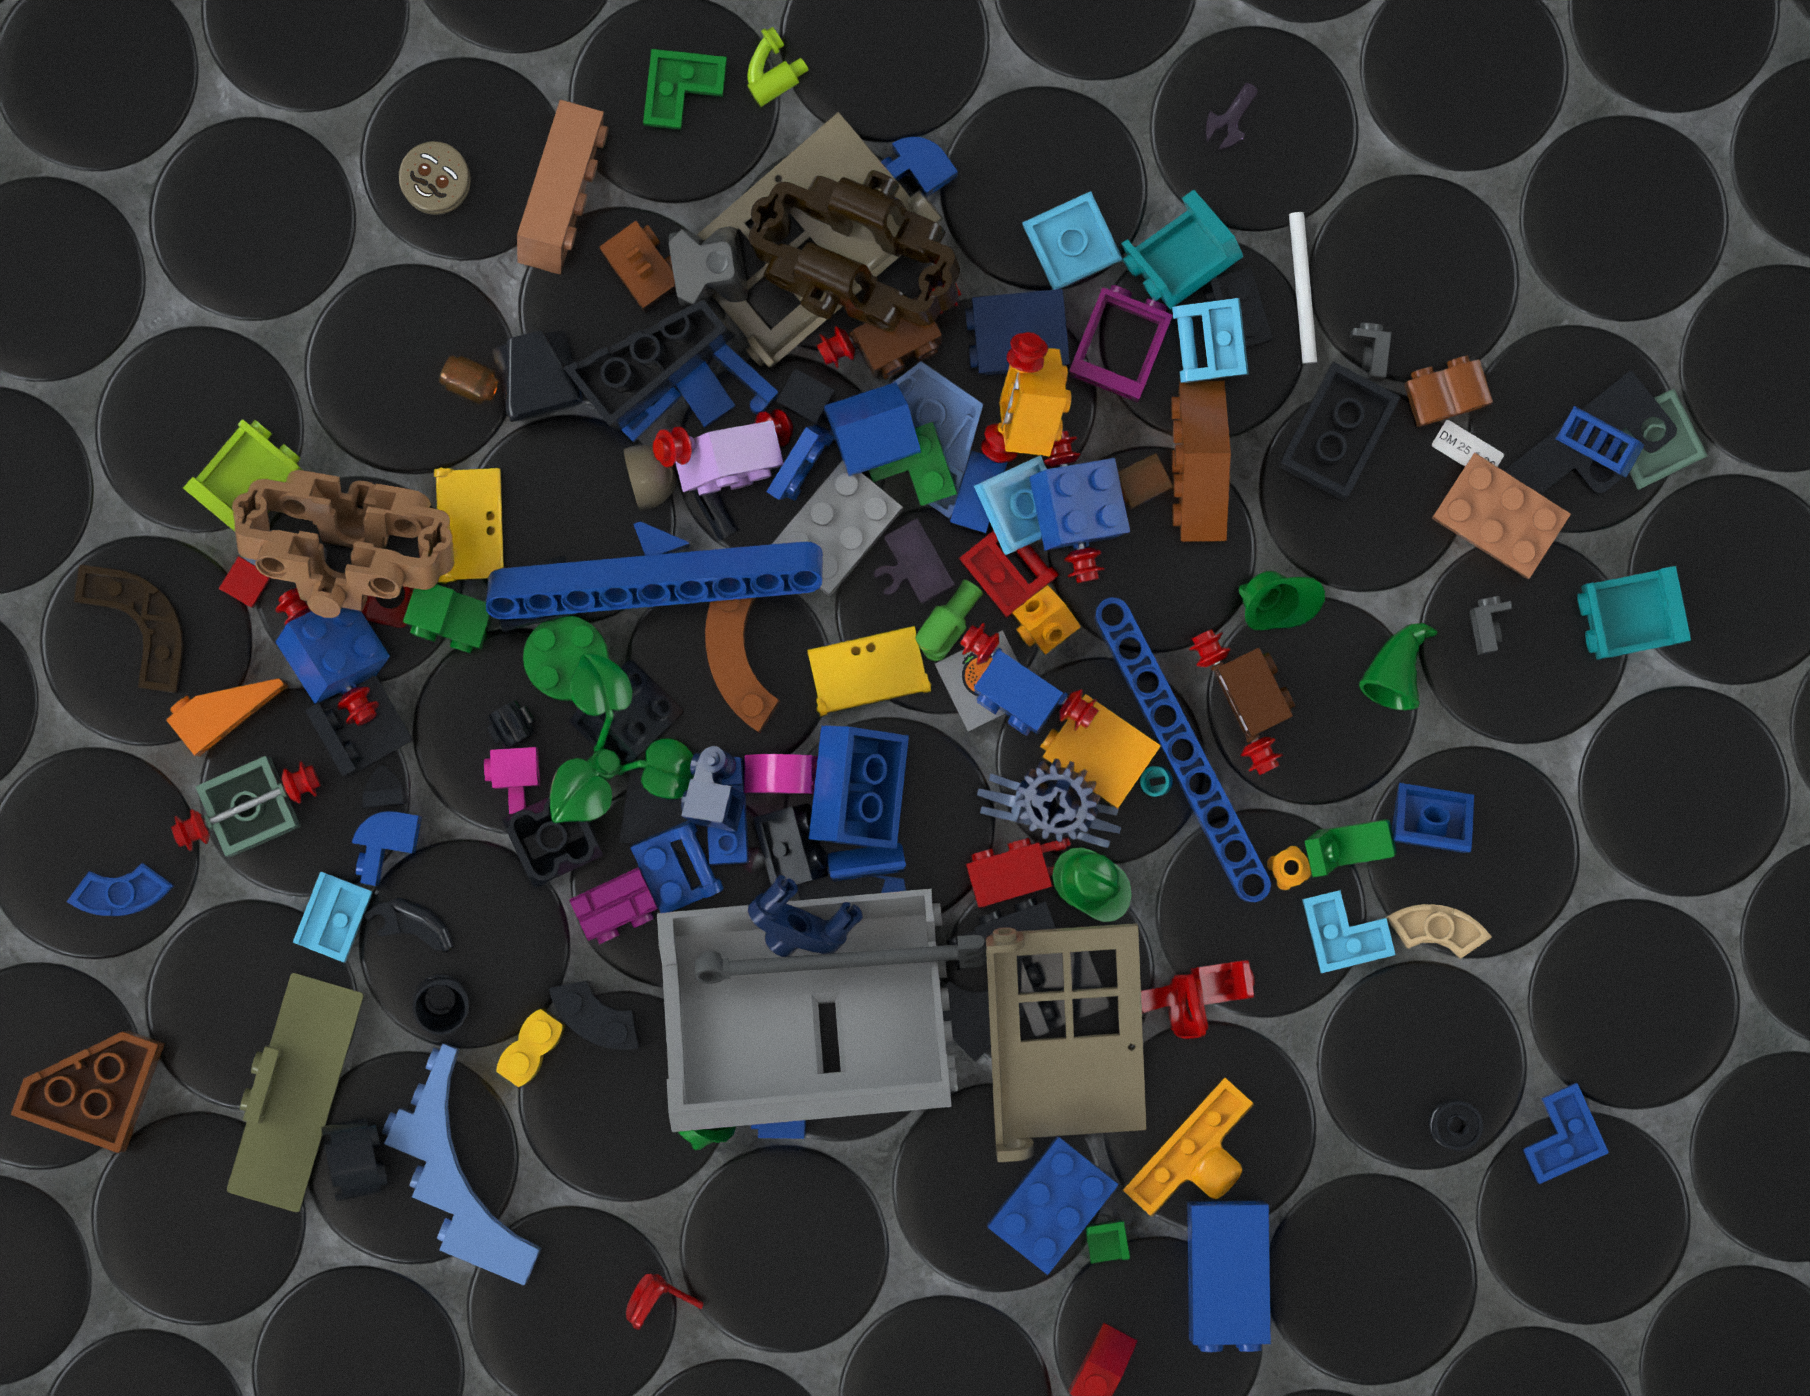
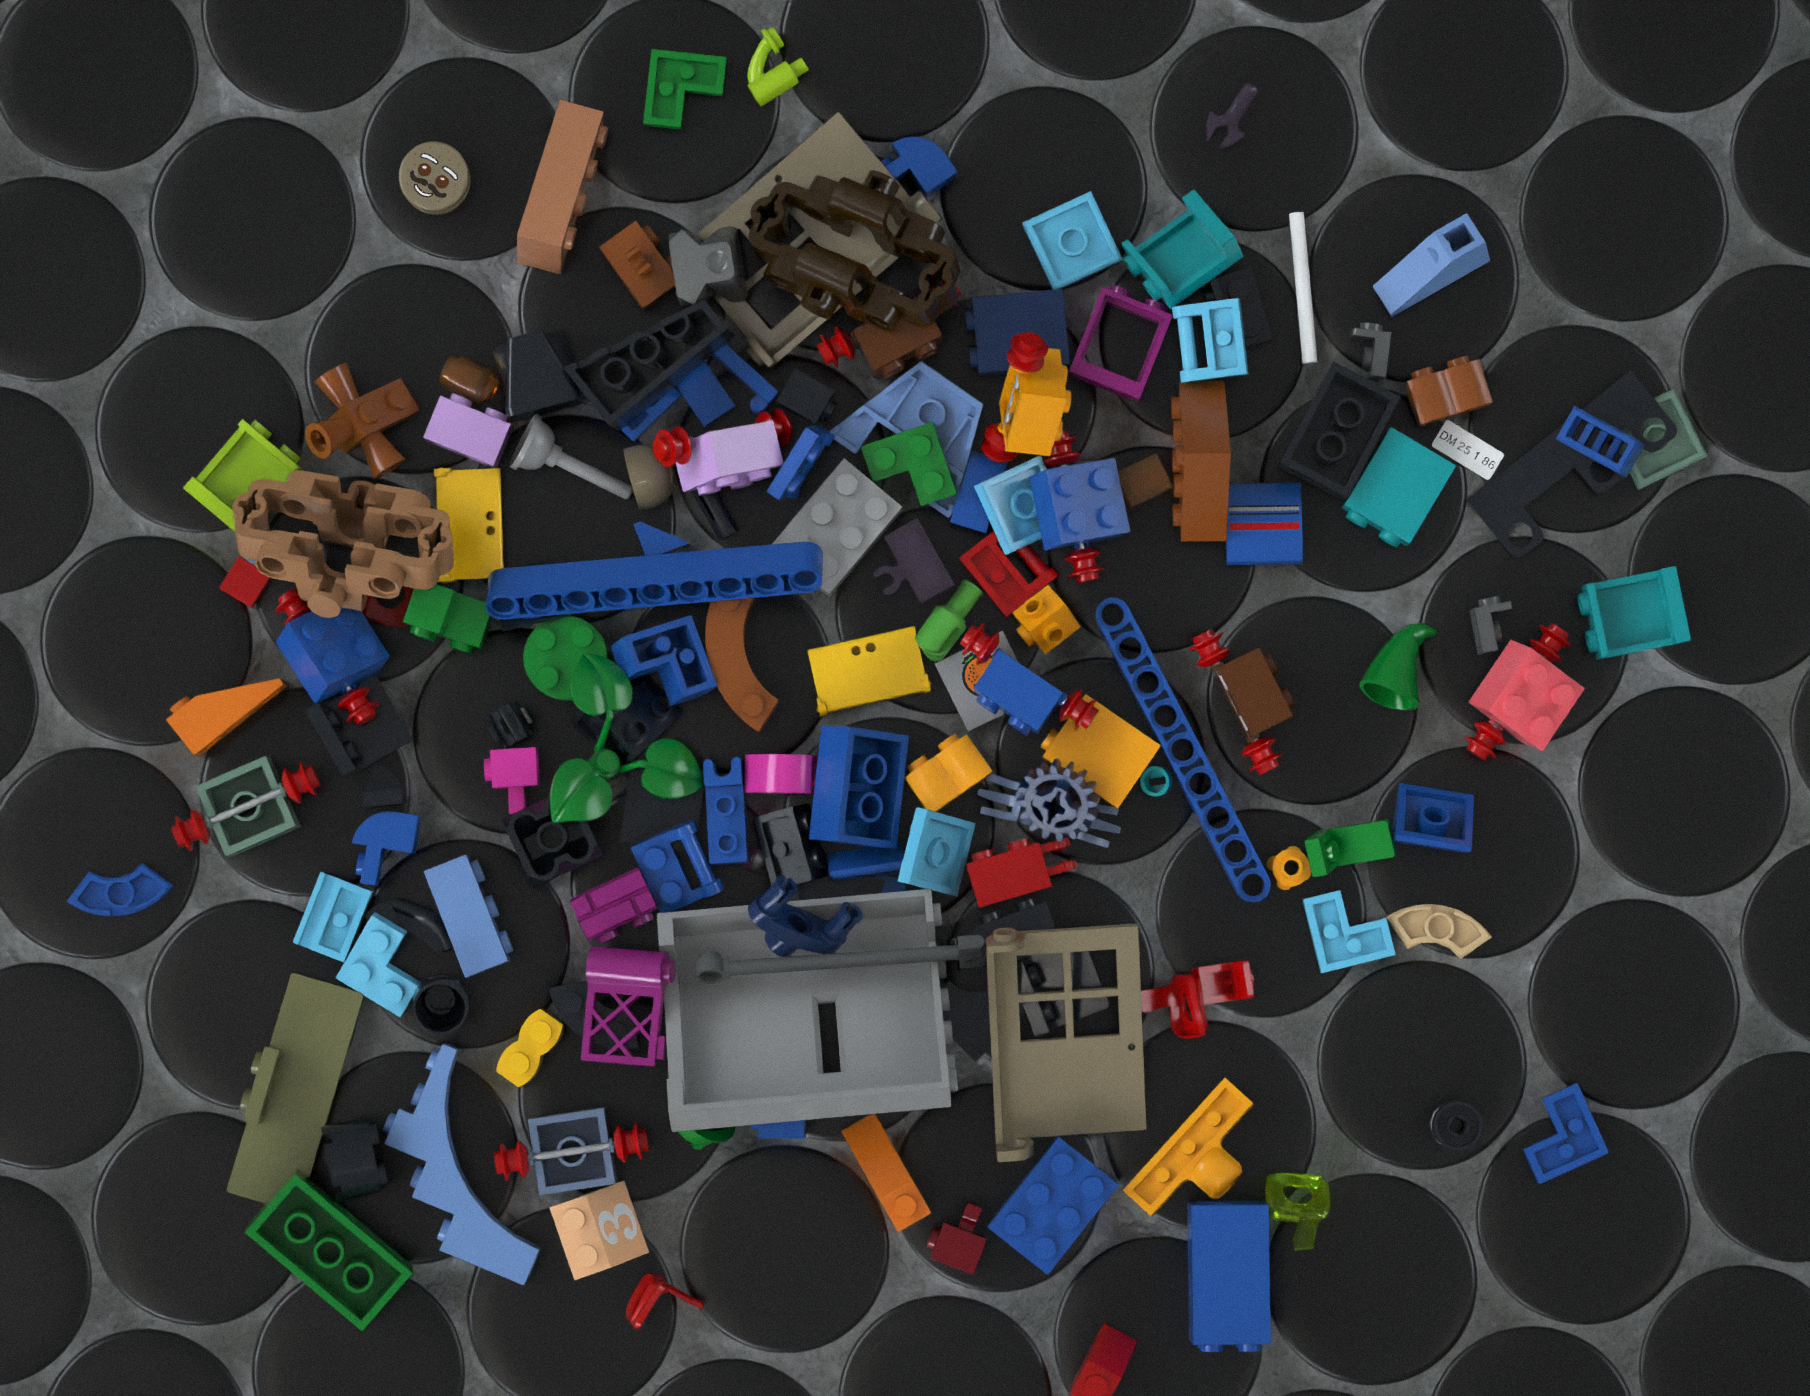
(93, 1091): dark orange brick -> none
(154, 616): dark brown plate -> none
(329, 1249): none -> green brick
(361, 420): none -> dark orange brick
(370, 969): none -> medium azure plate
(469, 431): none -> lavender brick
(469, 915): none -> medium blue brick
(538, 448): none -> light grey piece
(572, 1151): none -> sand blue brick
(599, 1230): none -> light nougat slope
(631, 974): none -> magenta piece
(674, 652): none -> blue brick
(707, 800): brick -> none
(873, 428): blue slope -> none
(886, 1172): none -> orange slope
(936, 852): none -> medium azure plate
(948, 773): none -> light orange brick
(958, 1244): none -> dark red brick
(1092, 884): green piece -> none
(1107, 1241): green panel -> none
(1264, 524): none -> blue slope
(1280, 601): green piece -> none
(1306, 1214): none -> clear neon green piece
(1398, 488): none -> teal panel
(1433, 265): none -> medium blue slope
(1501, 516): nougat brick -> none
(1524, 694): none -> coral brick

